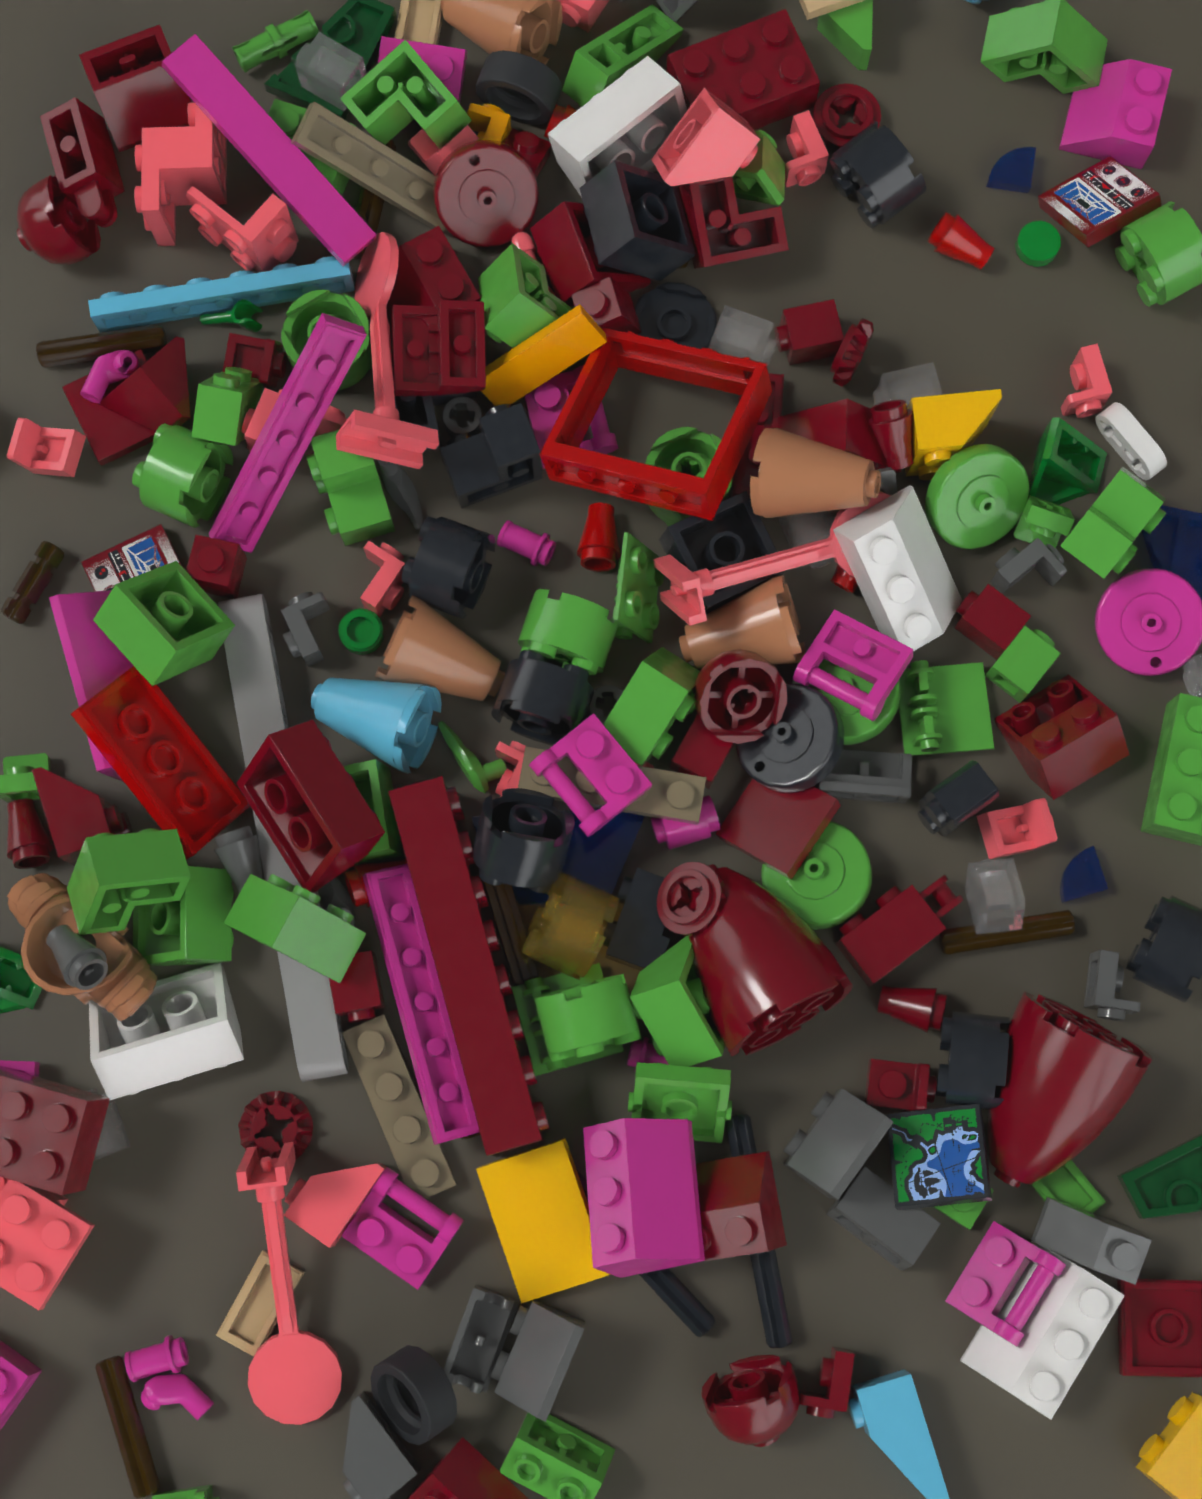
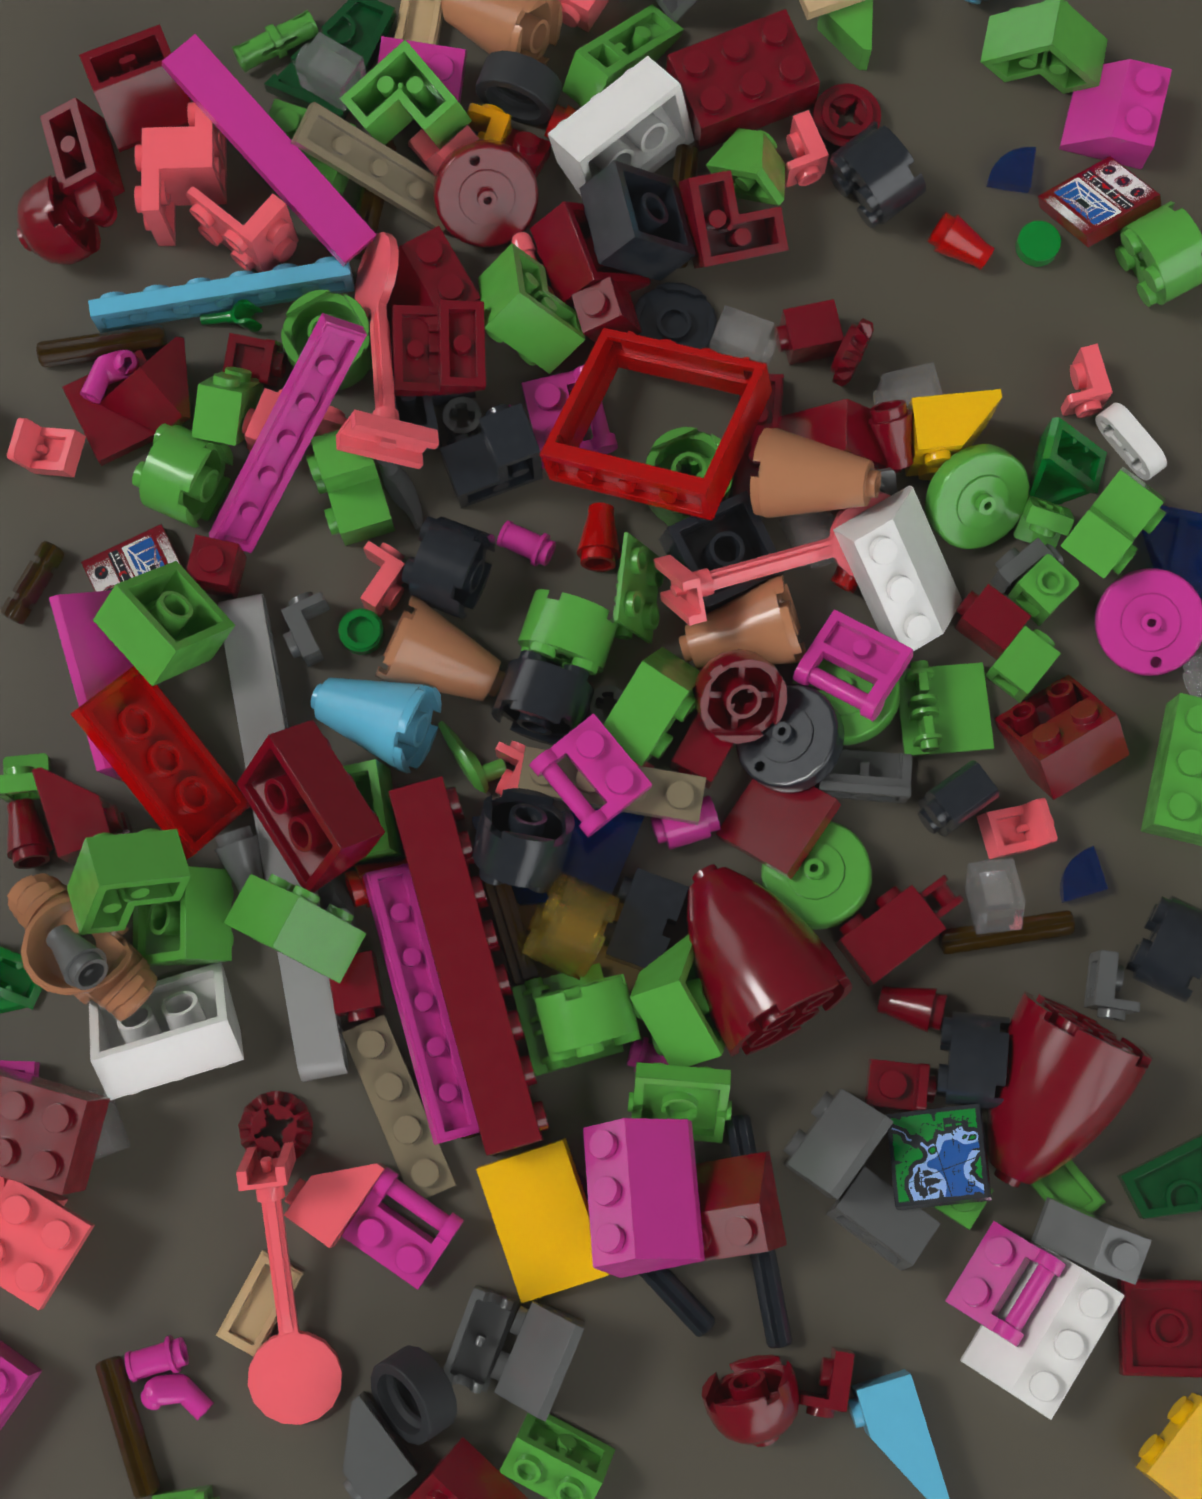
(542, 356): light orange tile -> none
(674, 896): dark red gear -> none
(706, 143): coral slope -> none
(1043, 589): none -> bright green bracket

